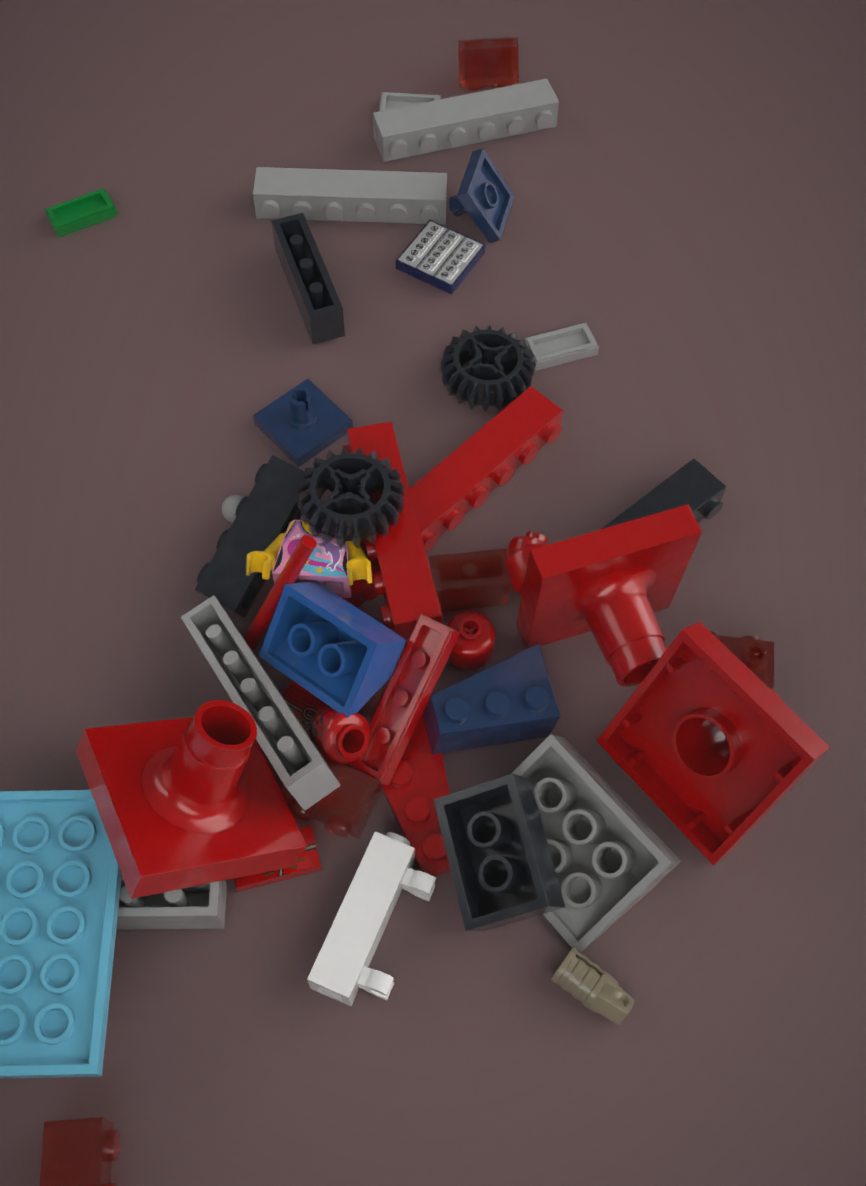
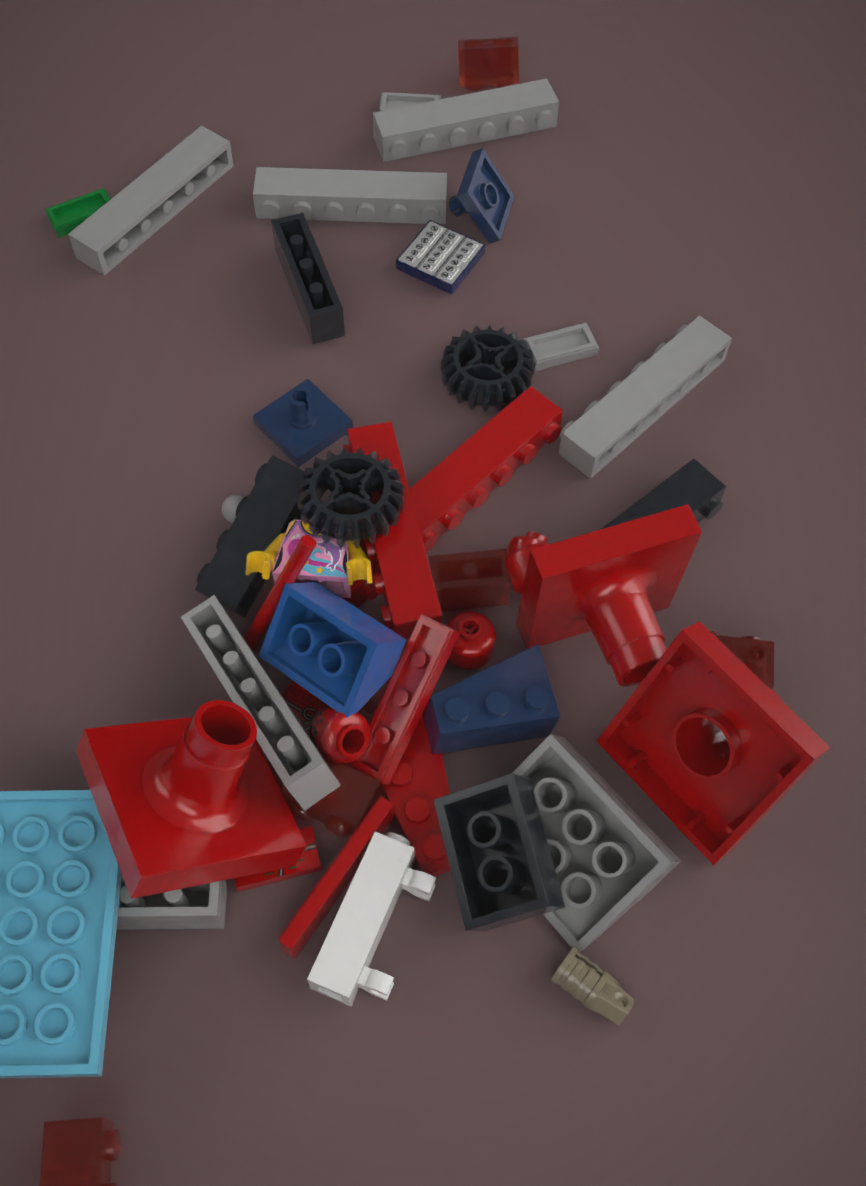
(151, 200): none -> light grey brick
(335, 879): none -> red tile
(643, 396): none -> light grey brick

